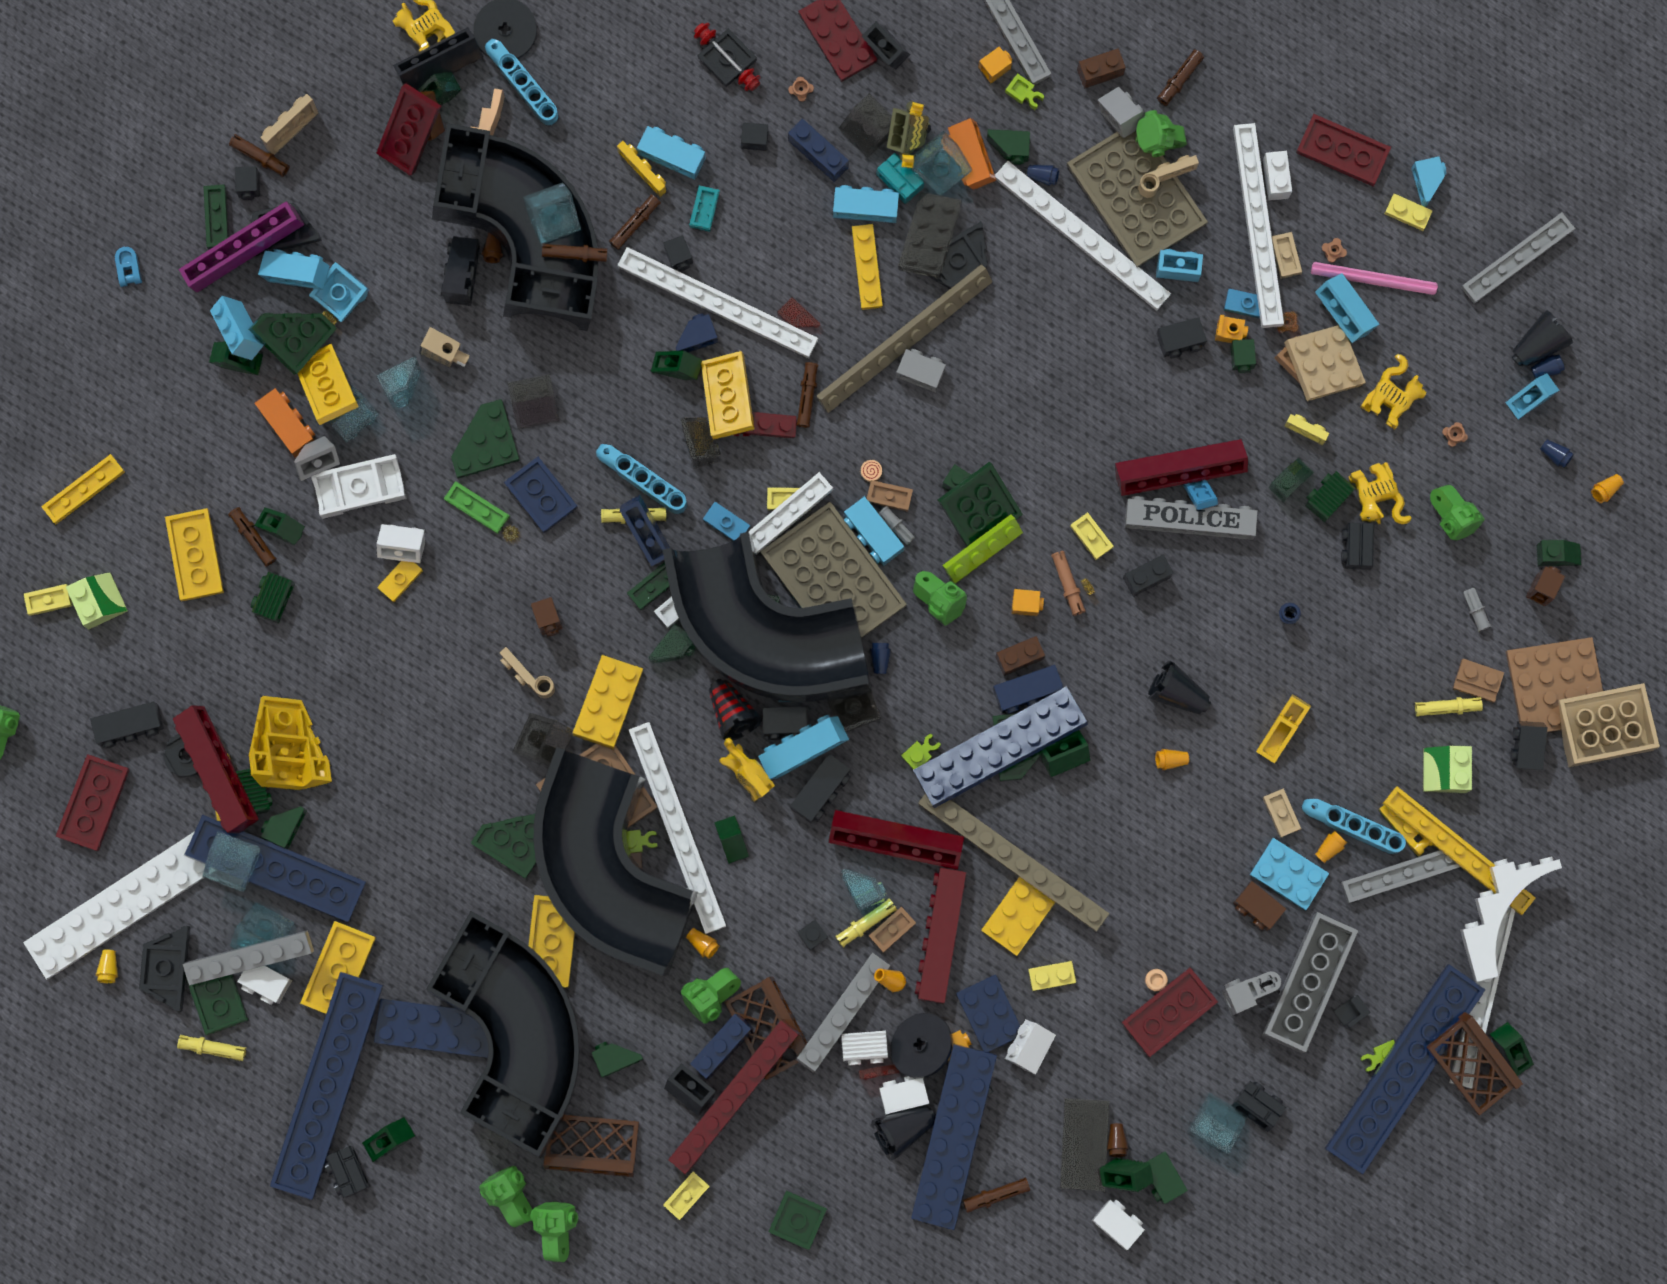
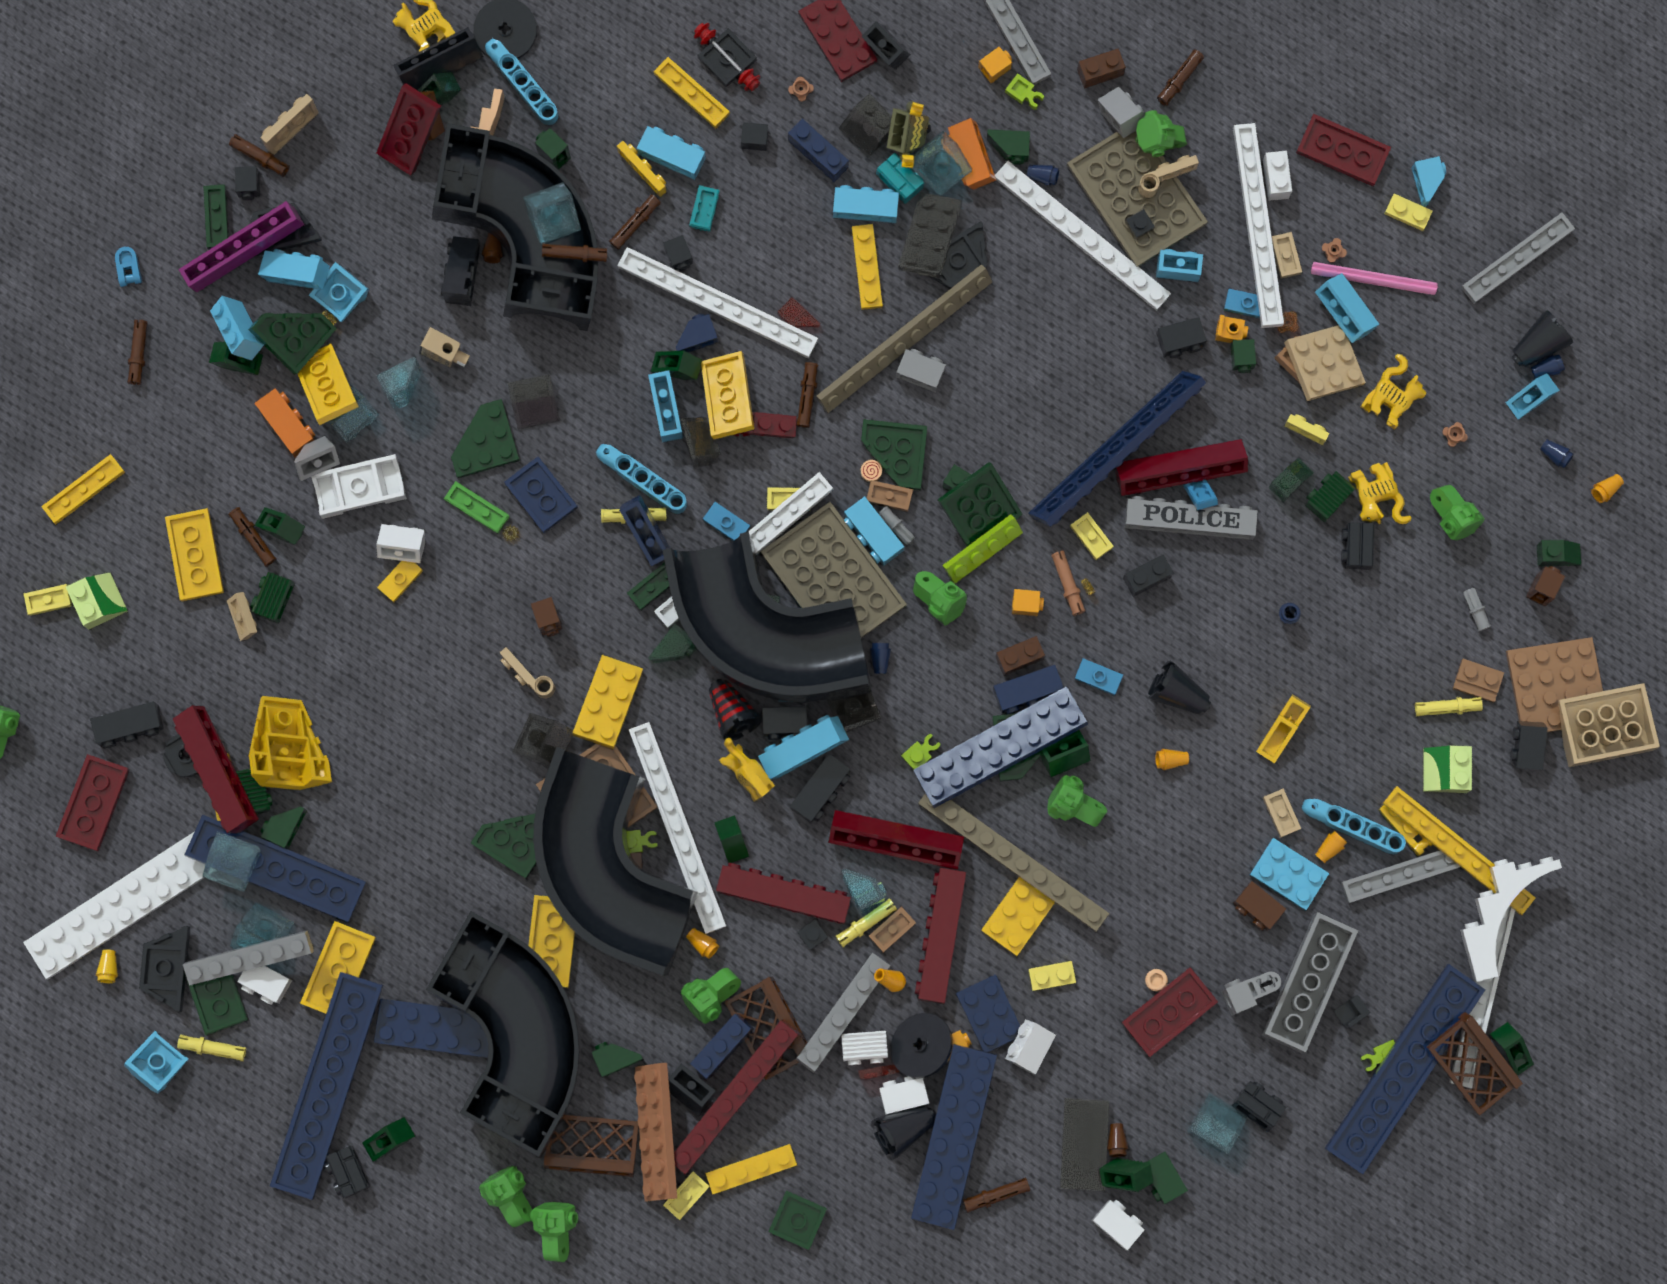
(137, 352): none -> reddish brown pin
(155, 1063): none -> medium azure slope
(242, 616): none -> tan plate
(552, 148): none -> dark green brick
(655, 1132): none -> nougat plate
(665, 406): none -> medium azure brick
(691, 92): none -> yellow plate
(751, 1169): none -> yellow plate
(783, 894): none -> dark red brick
(897, 449): none -> dark green plate
(1070, 801): none -> bright green piece
(1098, 676): none -> dark azure plate
(1116, 448): none -> dark blue plate
(1139, 224): none -> black plate

